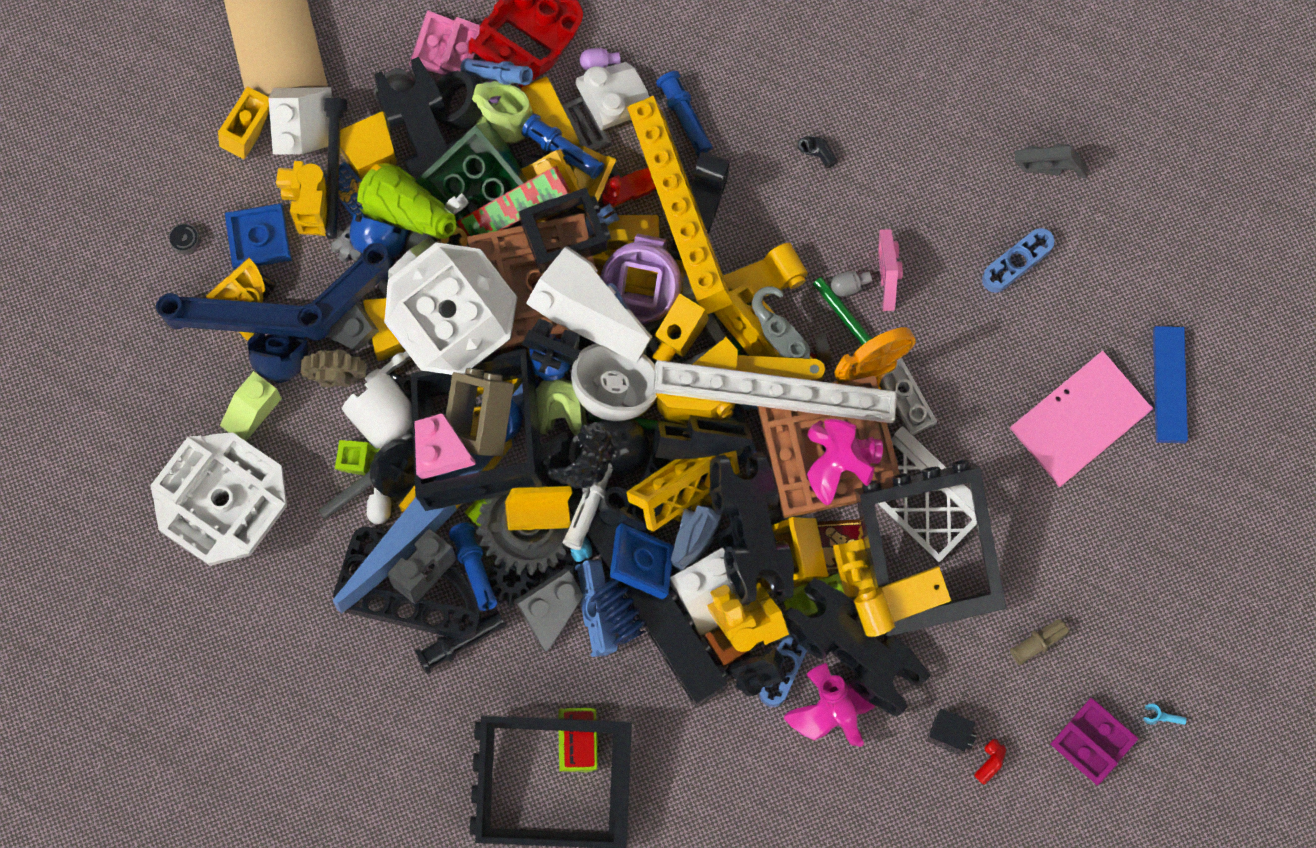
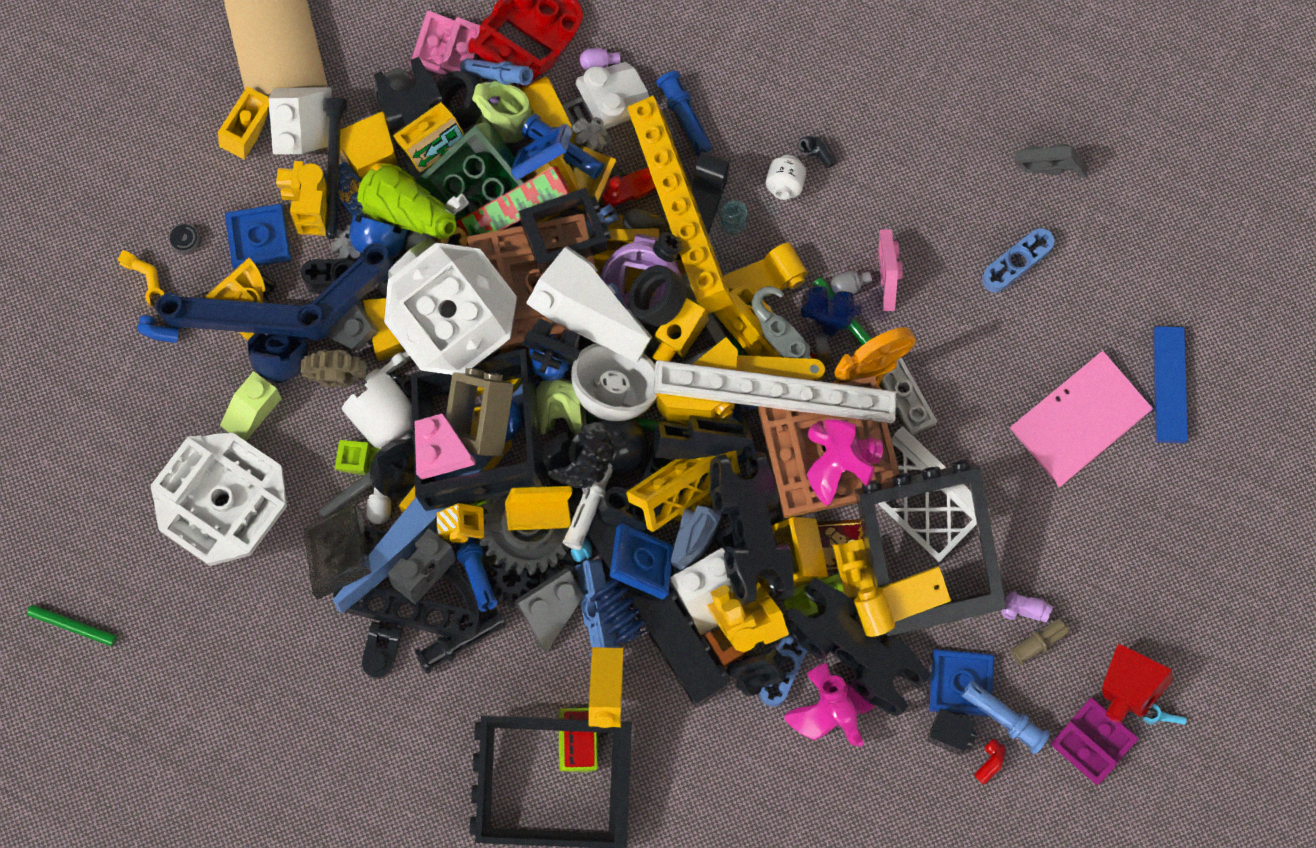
(72, 625): none -> green bar
(132, 262): none -> yellow arm
(159, 333): none -> blue arm
(324, 267): none -> black beam
(336, 551): none -> clear smoke tile
(378, 661): none -> black plate
(429, 136): none -> panel
(460, 523): none -> yellow brick
(541, 151): none -> blue tile
(590, 132): none -> light grey plant
(606, 687): none -> yellow slope
(641, 219): none -> dark grey cylinder
(667, 247): none -> black bush
(669, 304): none -> black tyre
(732, 209): none -> clear light blue bush
(786, 177): none -> white head
(830, 313): none -> clear blue hips
(952, 673): none -> blue tile
(1016, 724): none -> medium blue pin
(1026, 606): none -> lavender arm
(1133, 683): none -> red torso

